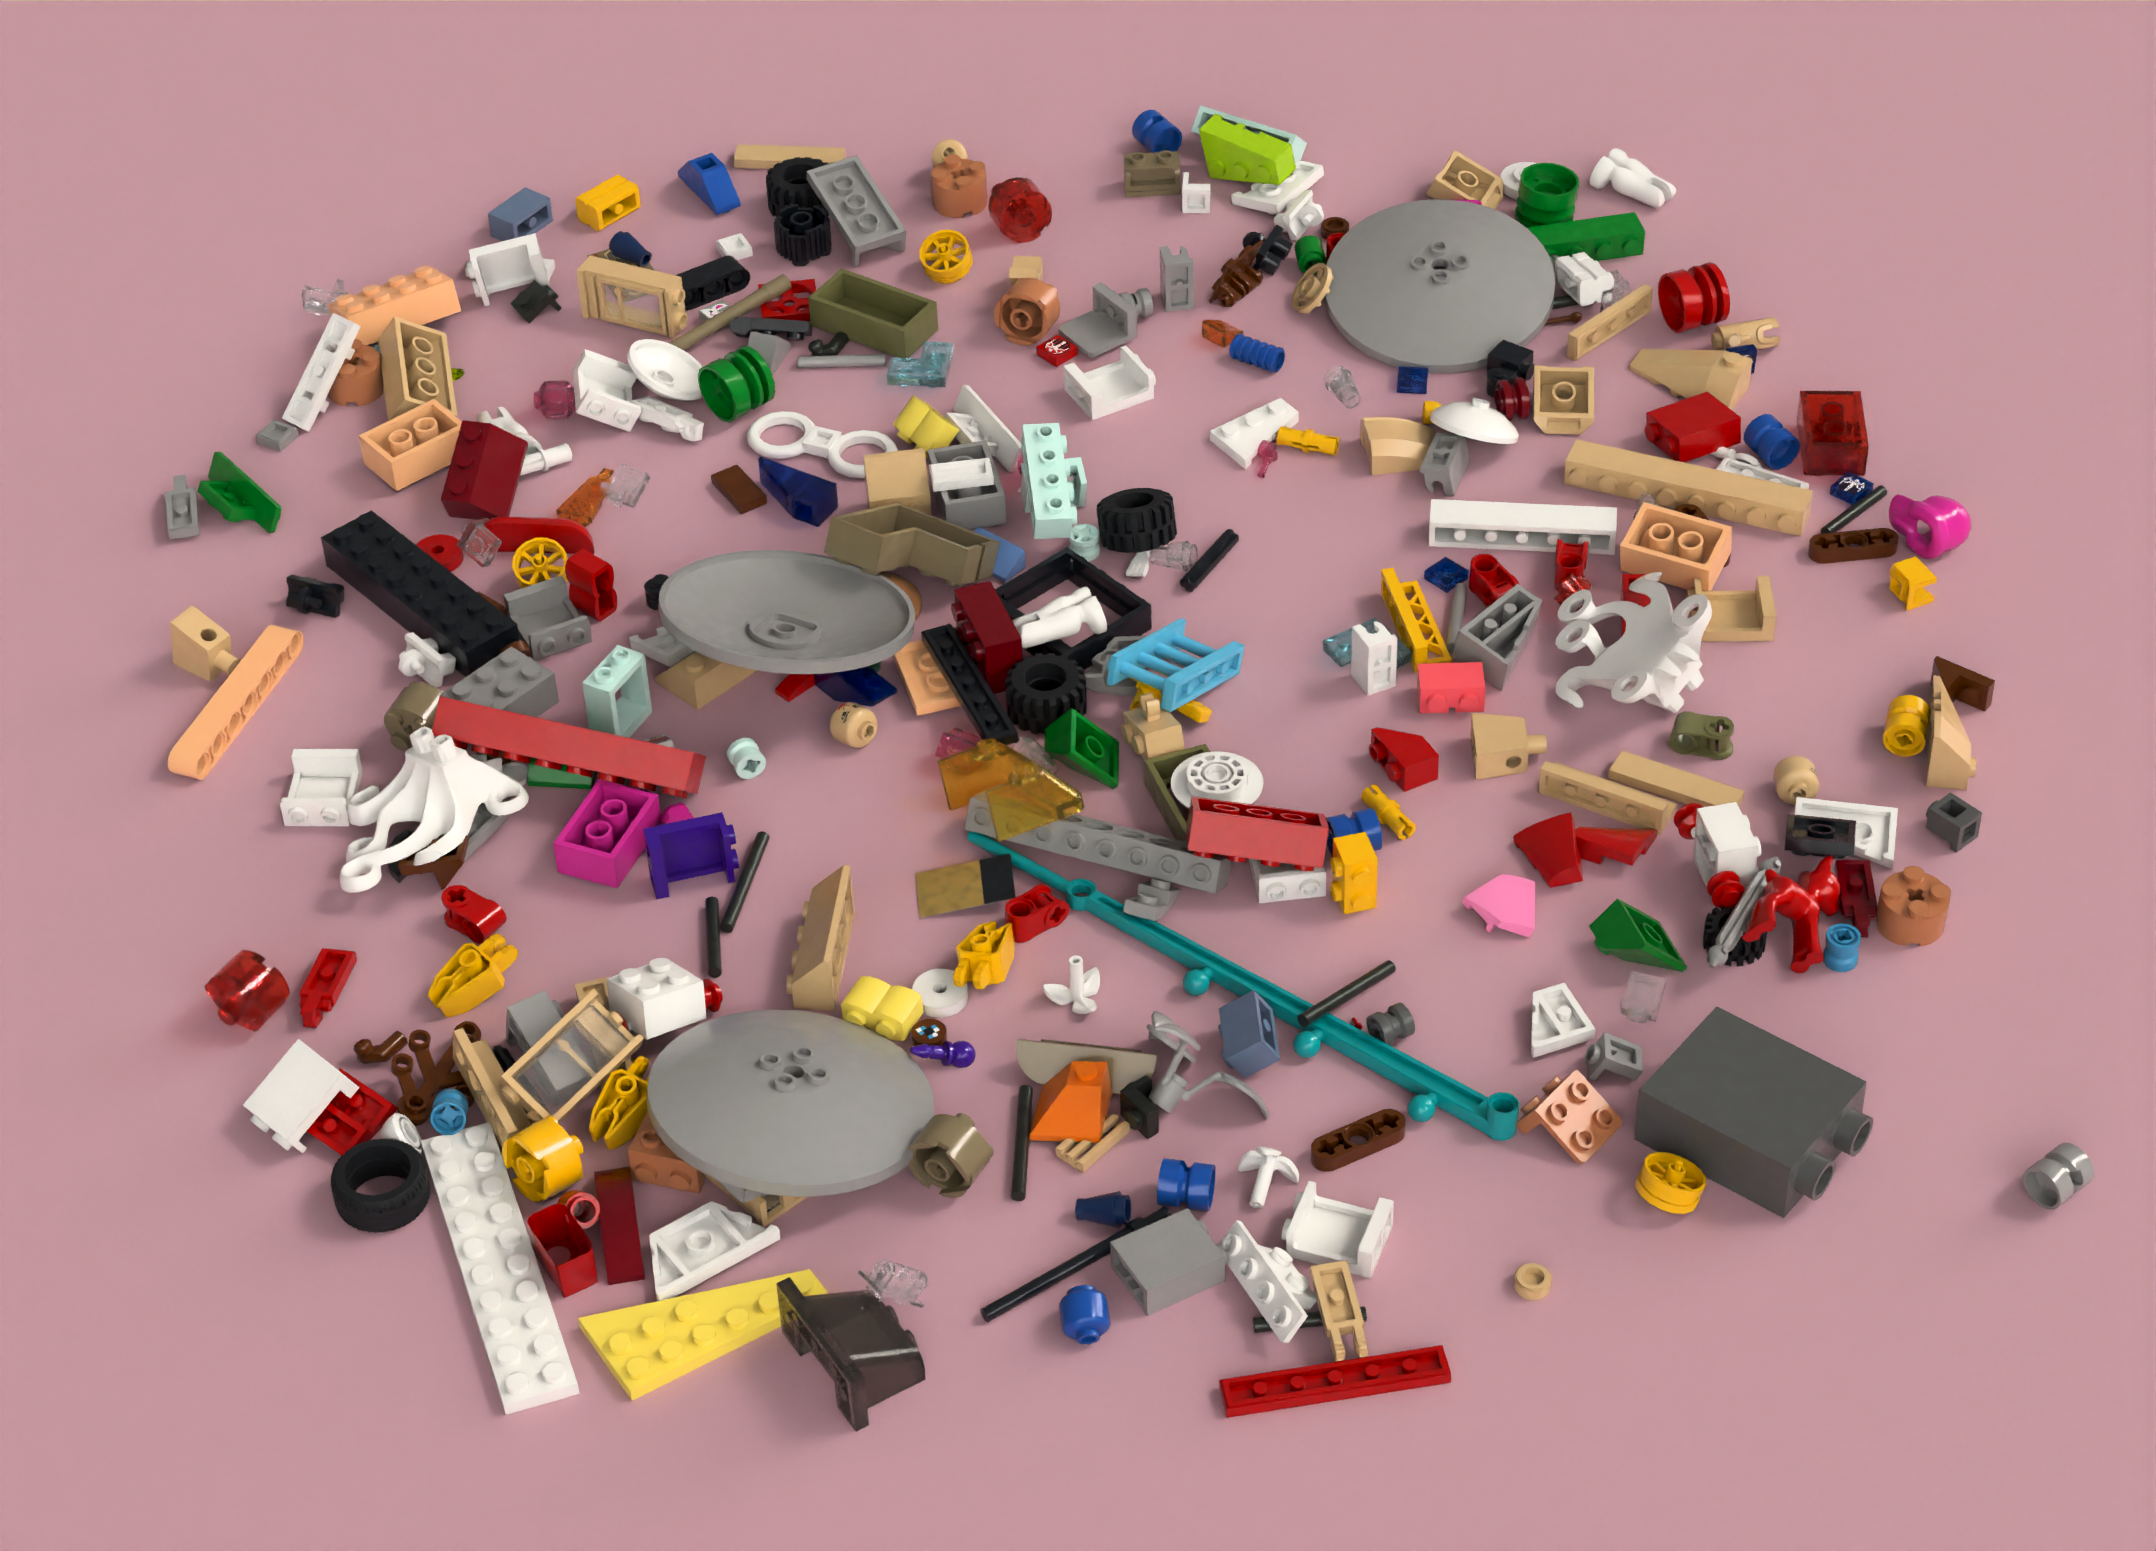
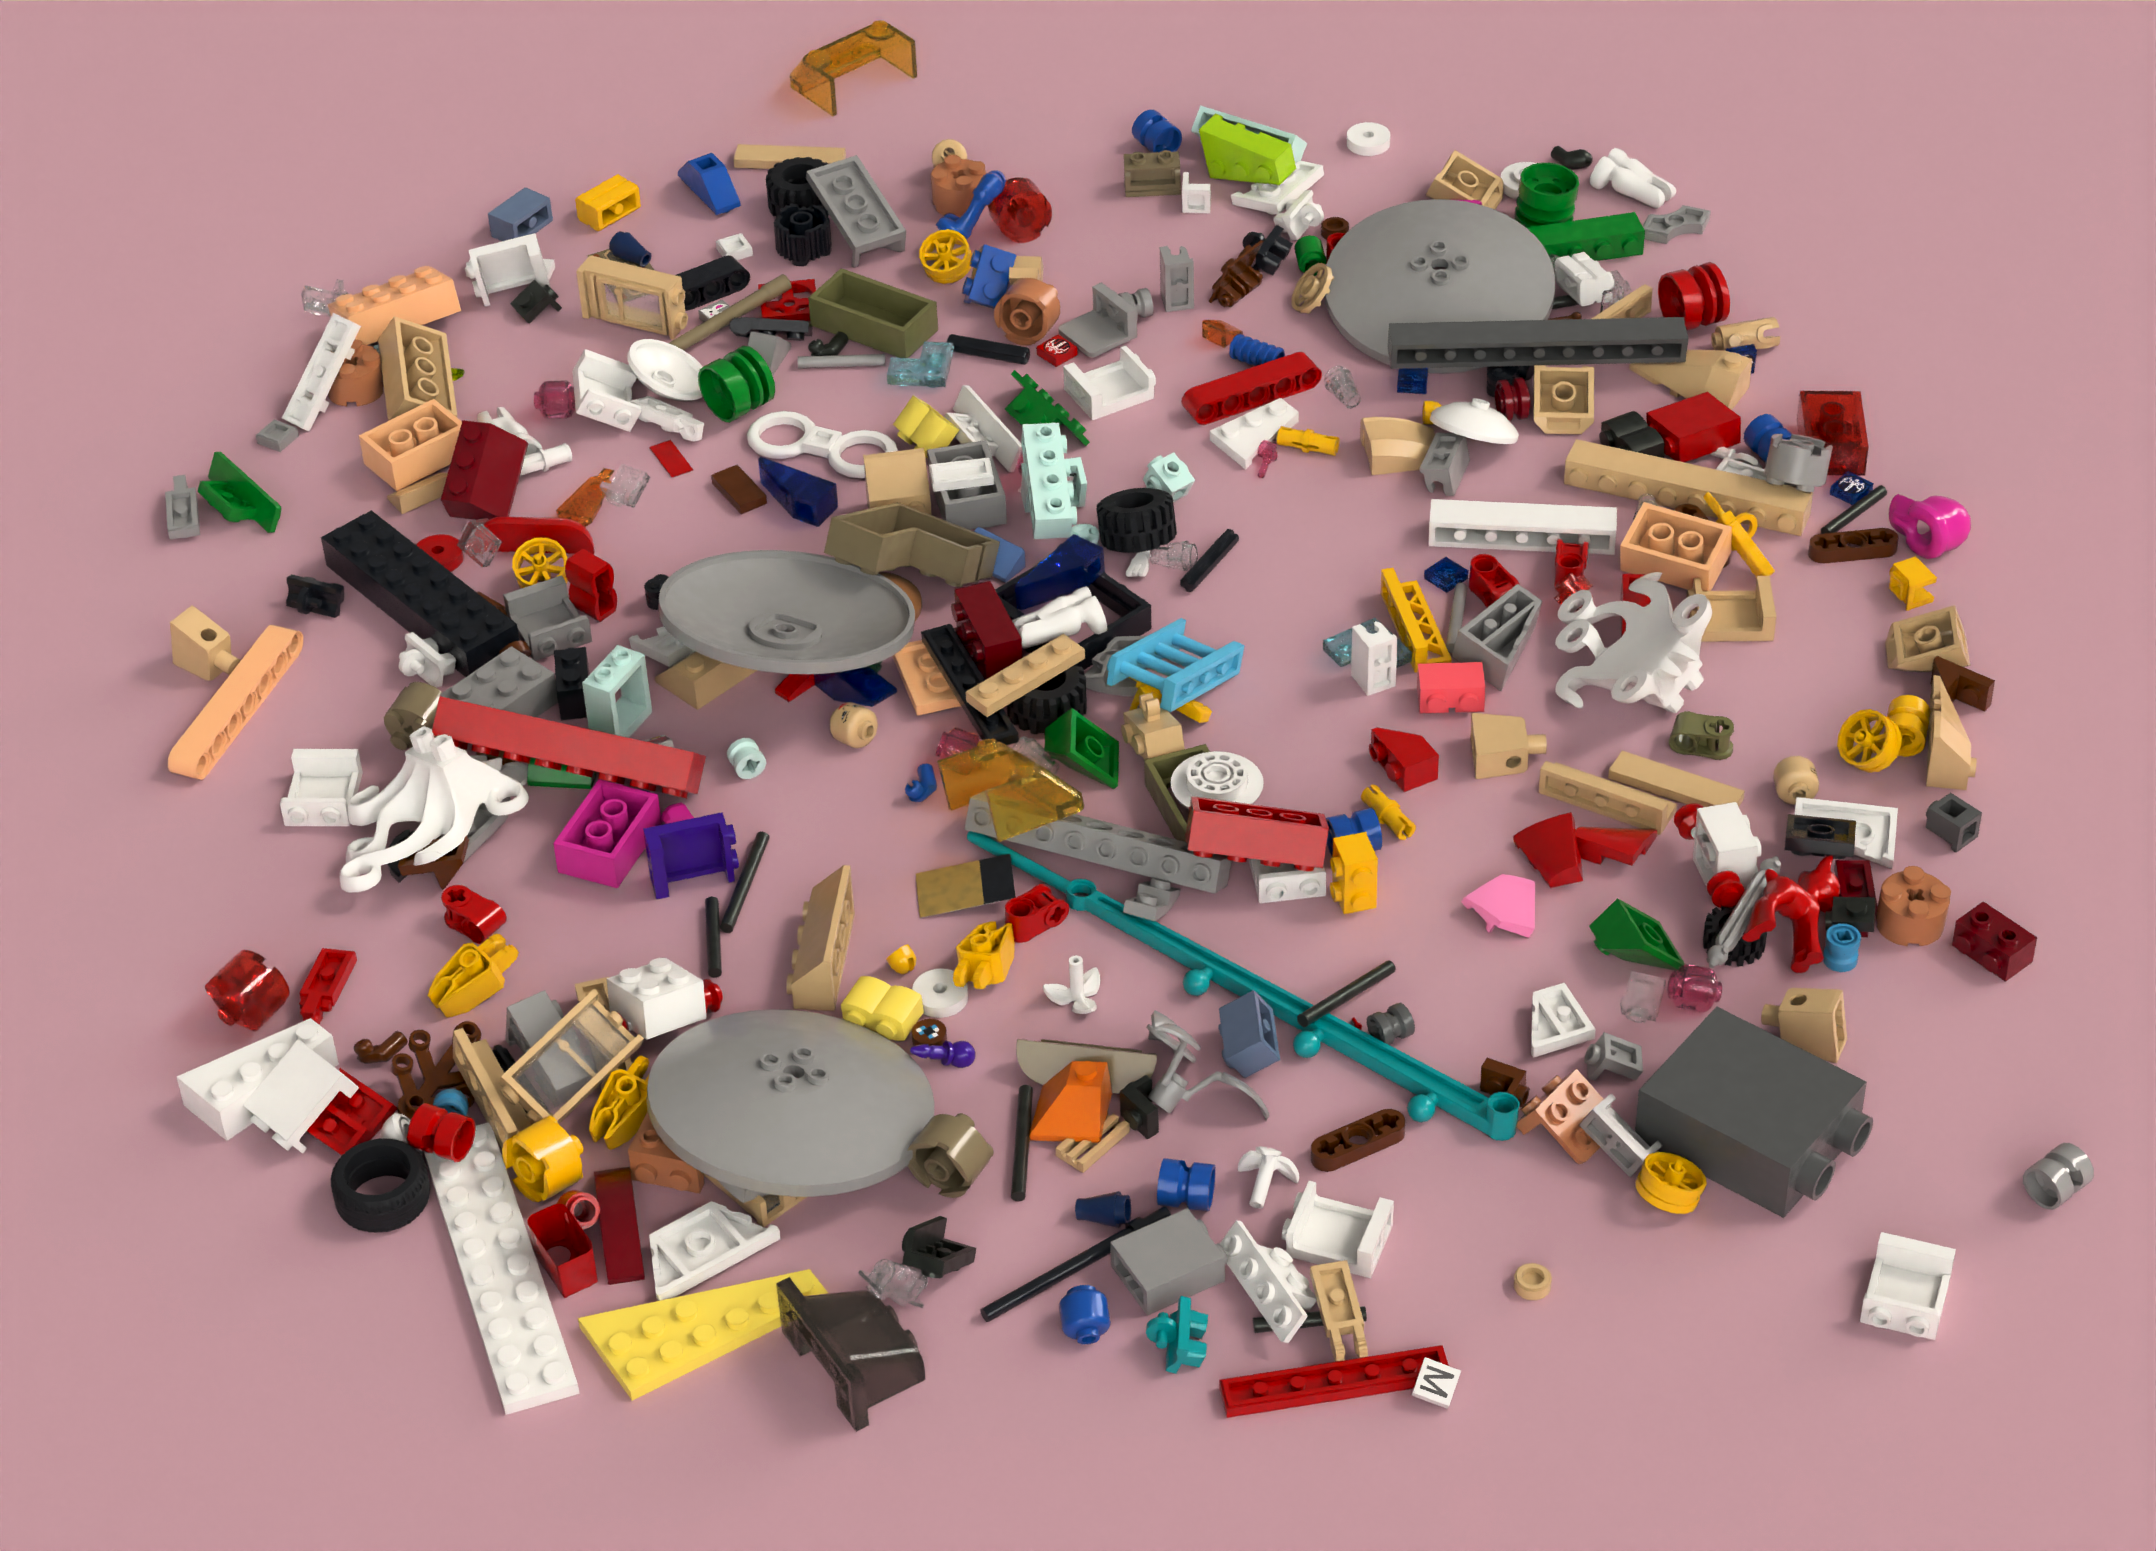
(223, 1085): none -> white wedge
(418, 493): none -> tan slope
(441, 1132): none -> red wheel
(570, 672): none -> black brick
(671, 458): none -> red sticker
(818, 69): none -> clear yellow windscreen
(902, 960): none -> yellow hinge
(925, 786): none -> blue arm
(930, 1252): none -> pearl dark grey bracket
(986, 191): none -> blue piece
(989, 276): none -> blue bracket
(989, 349): none -> black axle
(1025, 675): none -> tan plate
(1037, 408): none -> green bracket
(1066, 569): none -> clear blue slope
(1169, 475): none -> light aqua brick
(1174, 1334): none -> teal hips
(1251, 388): none -> red beam
(1368, 139): none -> white piece
(1436, 1382): none -> white tile
(1504, 1078): none -> reddish brown bracket
(1537, 342): none -> dark grey brick
(1572, 159): none -> pearl dark grey arm
(1617, 1137): none -> light grey hinge
(1632, 434): none -> pearl dark grey brick
(1683, 221): none -> light grey tile
(1694, 988): none -> clear pink head
(1741, 539): none -> yellow piece
(1798, 461): none -> light grey brick
(1811, 1021): none -> tan torso
(1852, 911): none -> pearl dark grey bracket
(1868, 740): none -> yellow wheel
(1908, 1286): none -> white panel
(1919, 639): none -> tan slope
(1994, 941): none -> dark red brick

